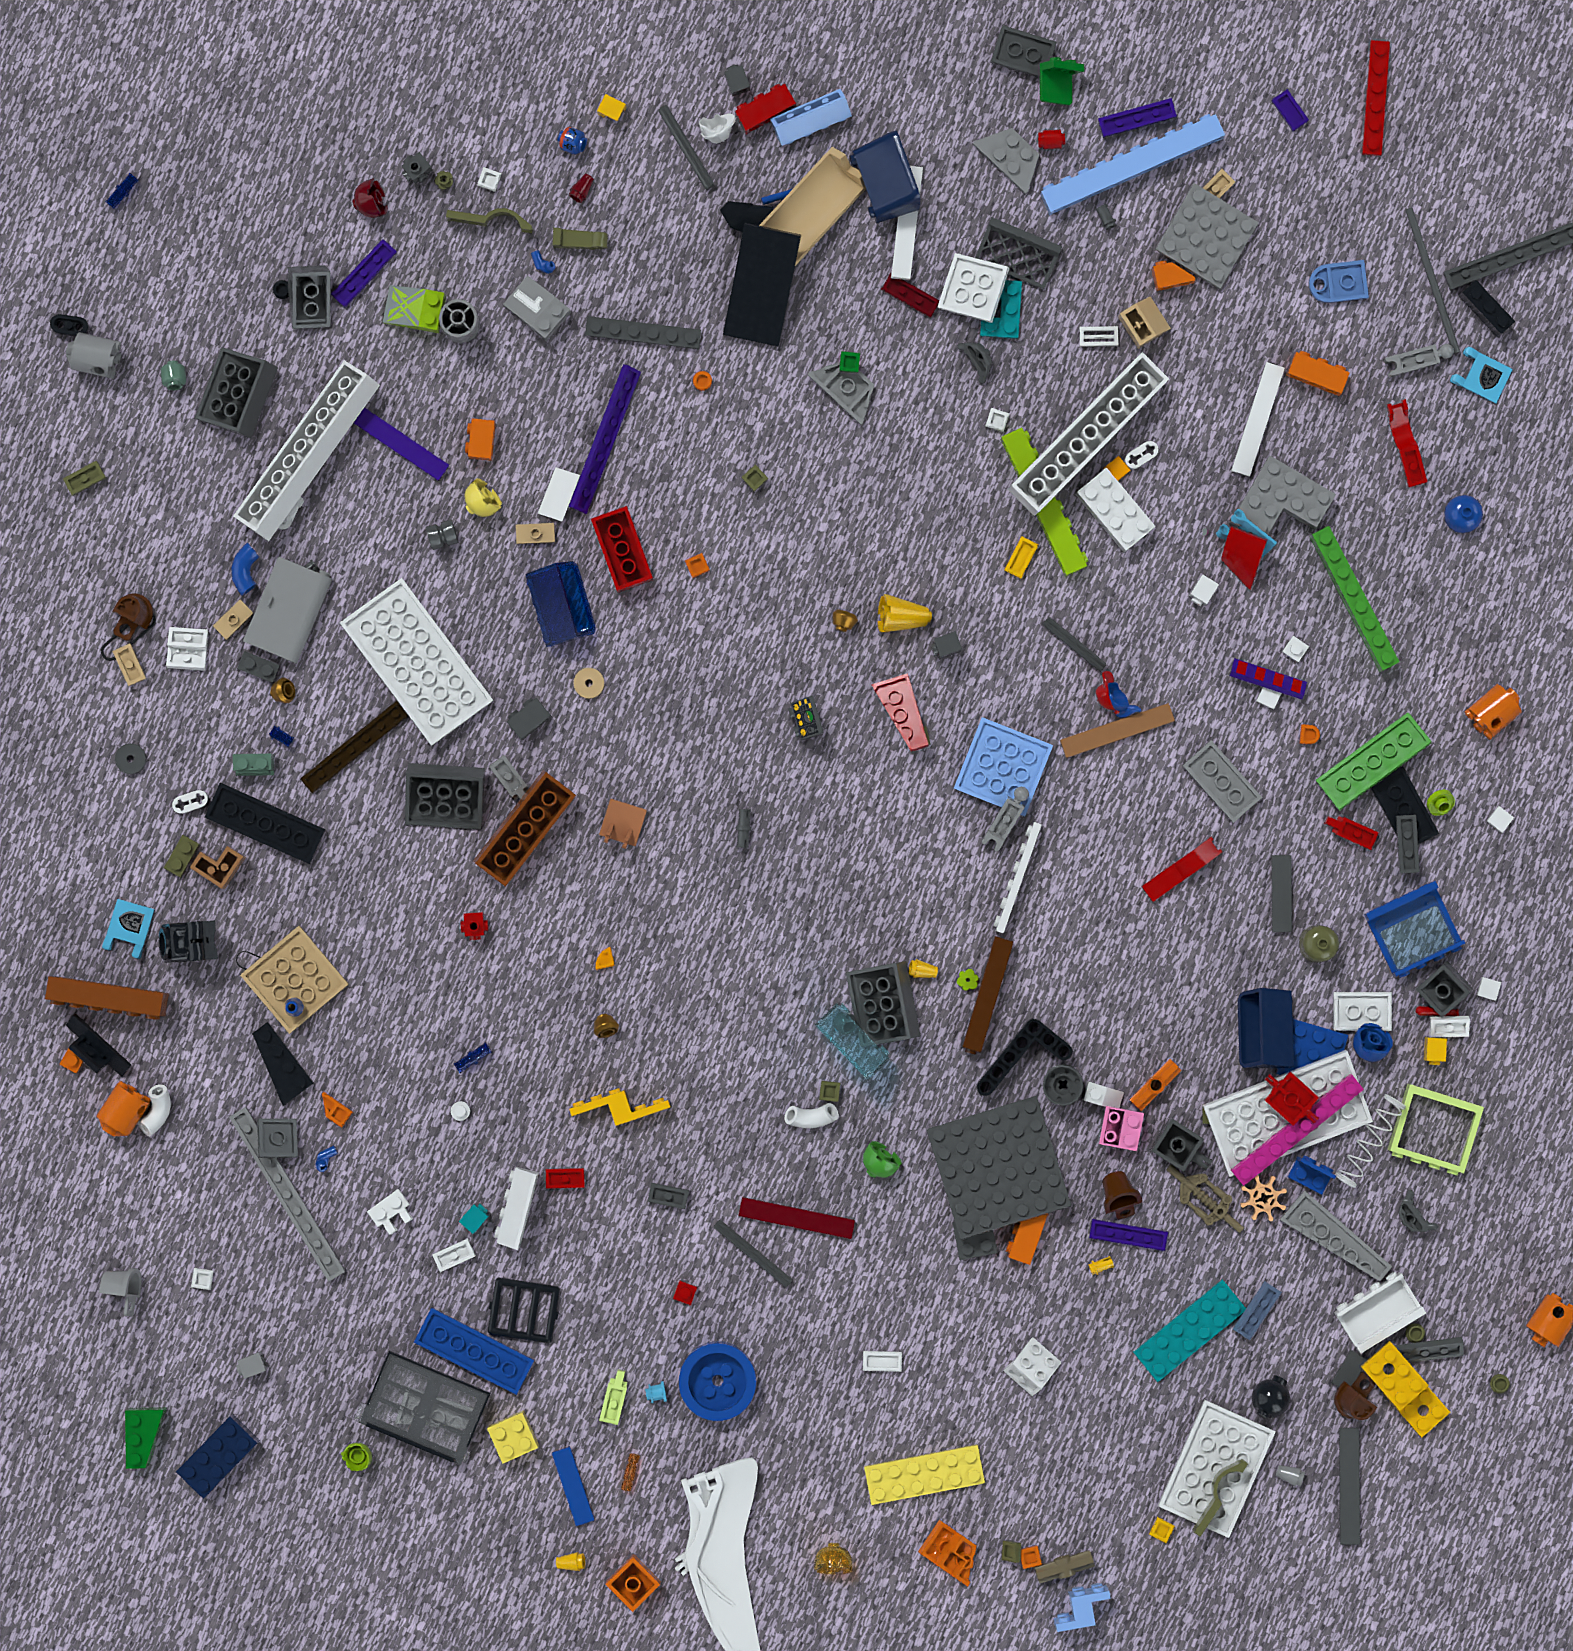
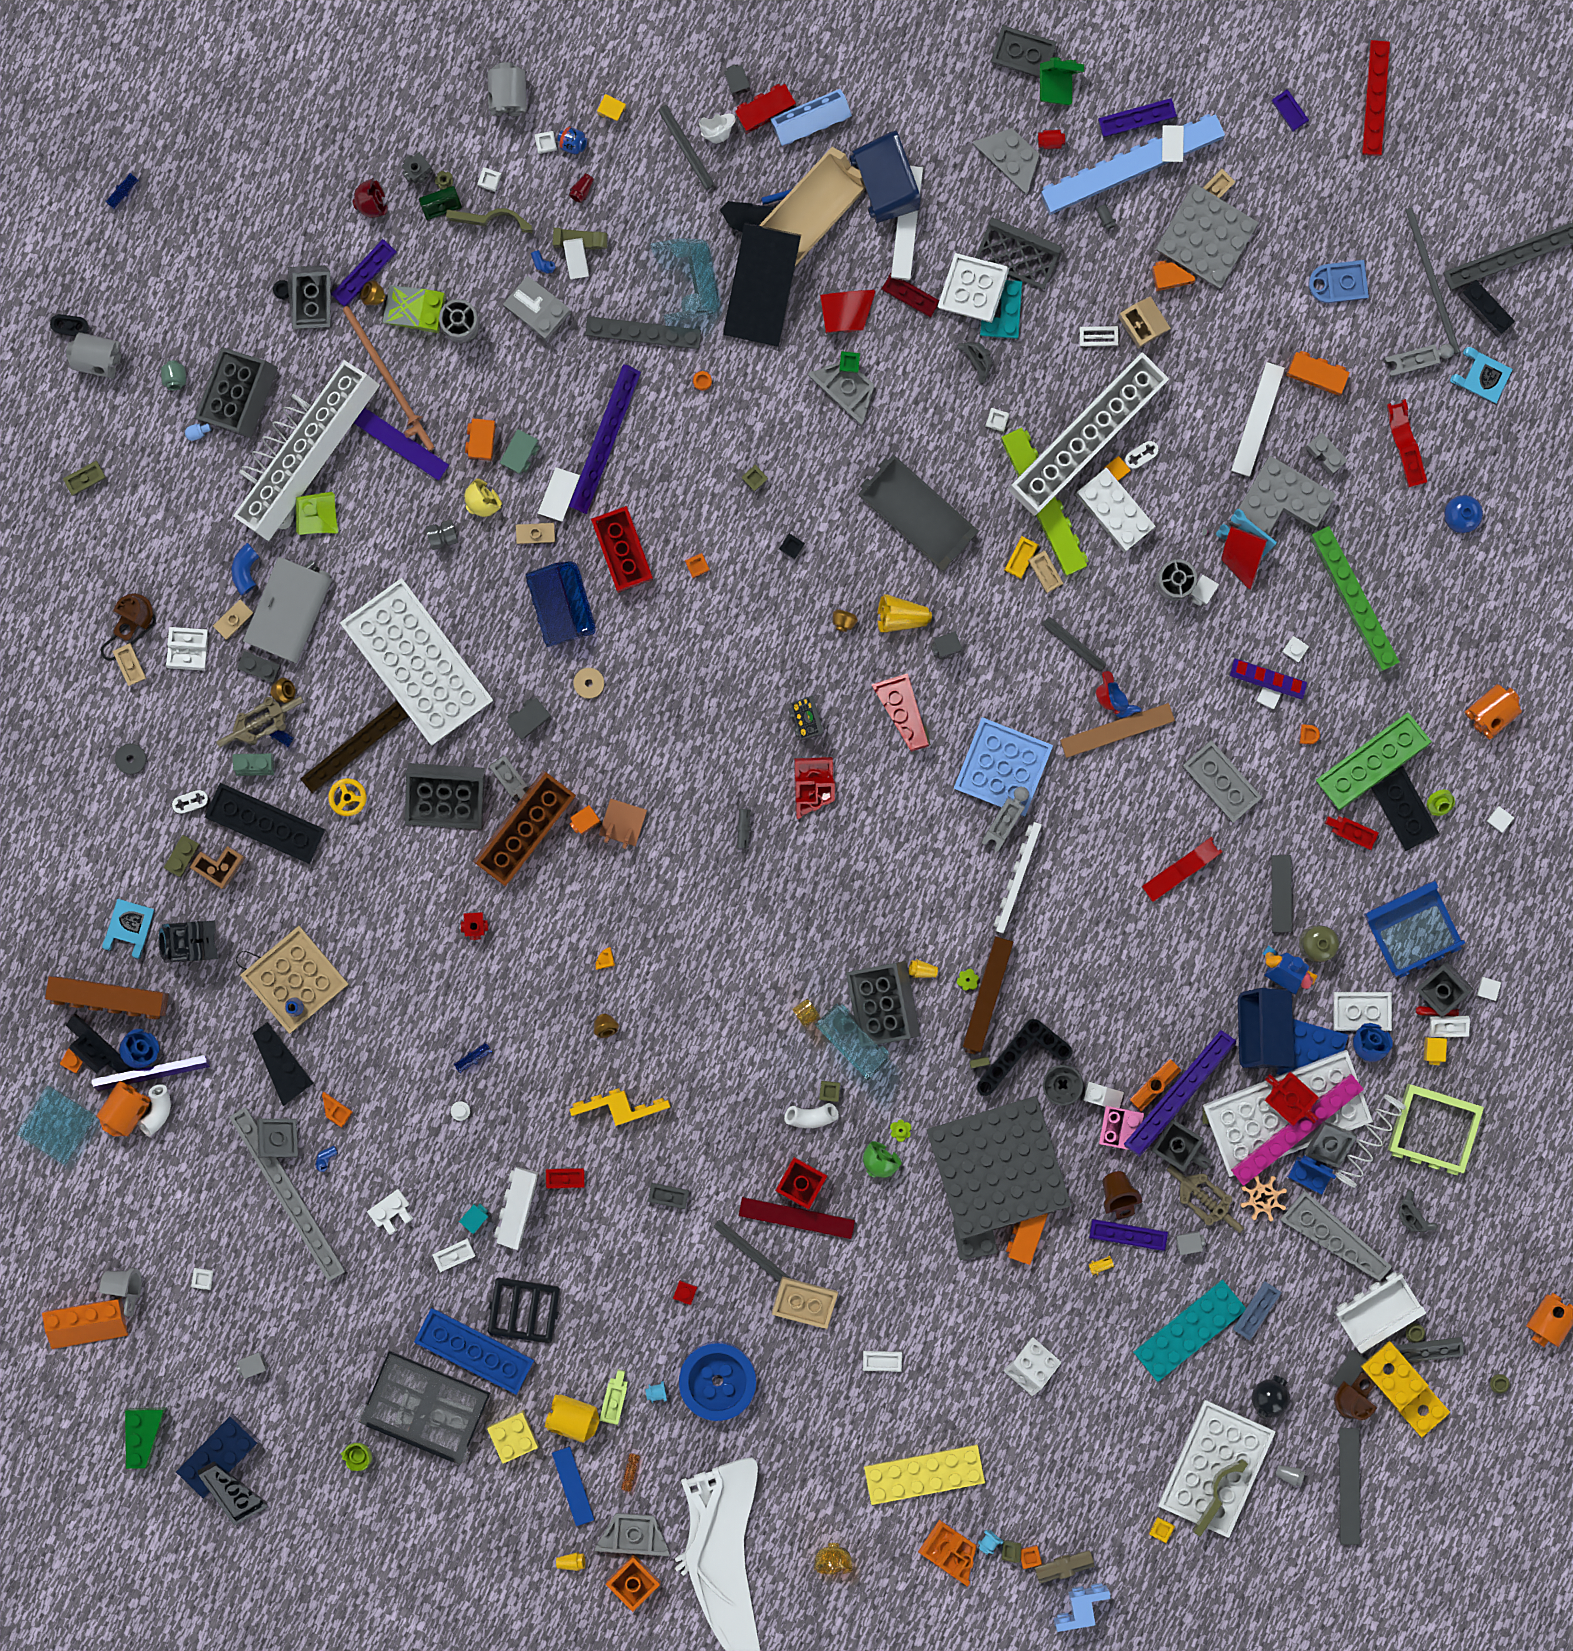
(56, 1125): none -> clear light blue plate
(85, 1323): none -> orange slope
(138, 1049): none -> blue cylinder
(151, 1072): none -> tile
(197, 431): none -> light blue cylinder
(231, 1494): none -> black wing
(277, 712): none -> dark tan bar
(303, 404): none -> white piece
(316, 514): none -> lime plate
(338, 808): none -> yellow piece
(372, 293): none -> pearl gold cone
(412, 418): none -> nougat piece
(439, 202): none -> dark green slope
(506, 90): none -> light grey cylinder
(519, 452): none -> sand green brick
(545, 142): none -> white tile
(572, 1418): none -> yellow cylinder
(576, 258): none -> white tile
(584, 820): none -> orange brick
(633, 1535): none -> light grey wing
(706, 298): none -> clear light blue windscreen
(791, 546): none -> black plate
(801, 1182): none -> red brick
(804, 1302): none -> tan plate
(806, 1012): none -> clear yellow plate
(812, 784): none -> red slope
(846, 310): none -> red slope
(900, 1136): none -> lime plant
(917, 512): none -> dark grey cylinder
(979, 1062): none -> olive tile
(989, 1542): none -> medium azure brick
(1045, 571): none -> tan plate
(1172, 143): none -> white sticker
(1176, 580): none -> light grey cylinder
(1180, 1093): none -> dark purple plate
(1189, 1242): none -> light grey brick
(1288, 971): none -> blue torso
(1327, 452): none -> light grey brick
(1330, 1144): none -> dark grey plate
(1407, 844): dark grey plate -> none

